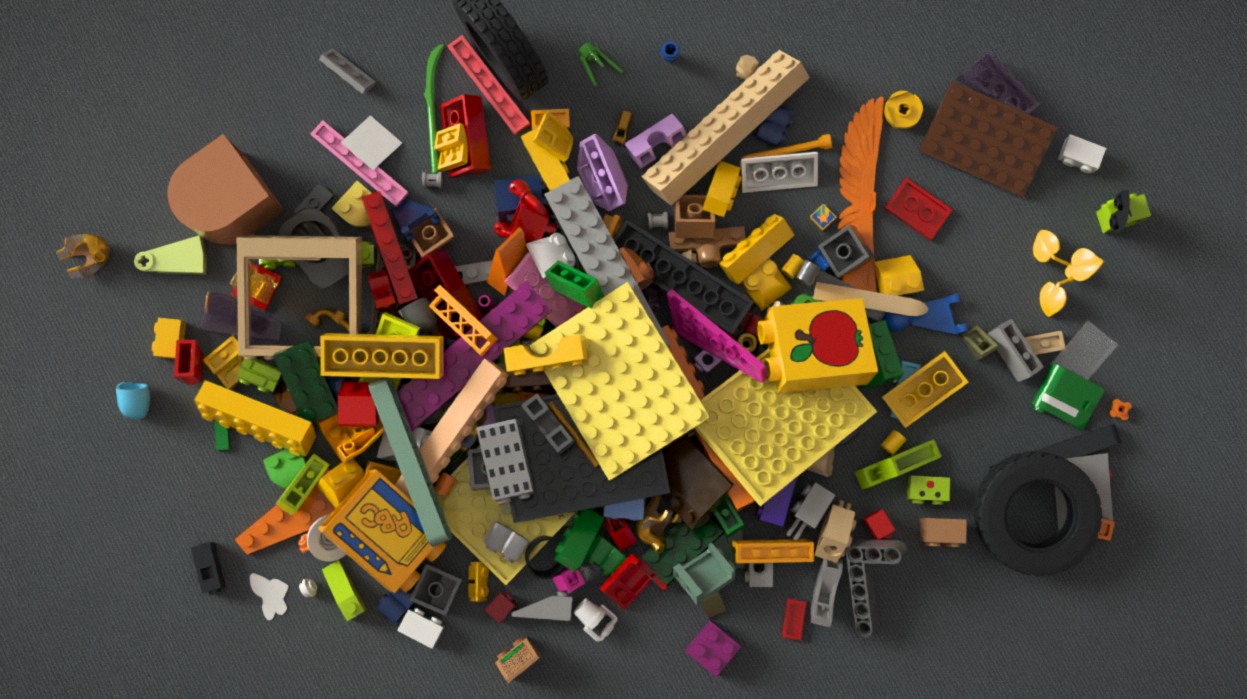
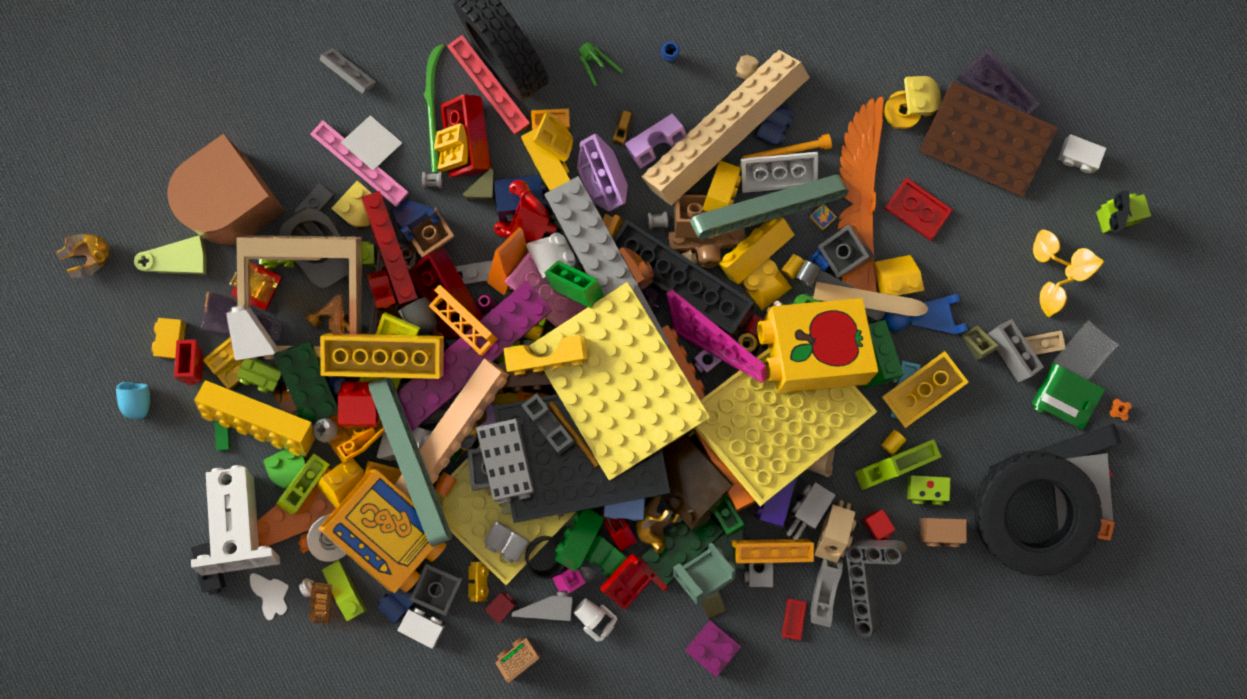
(232, 524): none -> white brick
(248, 334): none -> white slope
(320, 614): none -> clear orange slope
(330, 427): none -> light grey piece
(334, 308): none -> clear orange slope
(482, 189): none -> olive slope
(768, 207): none -> sand green beam
(922, 95): none -> light yellow slope

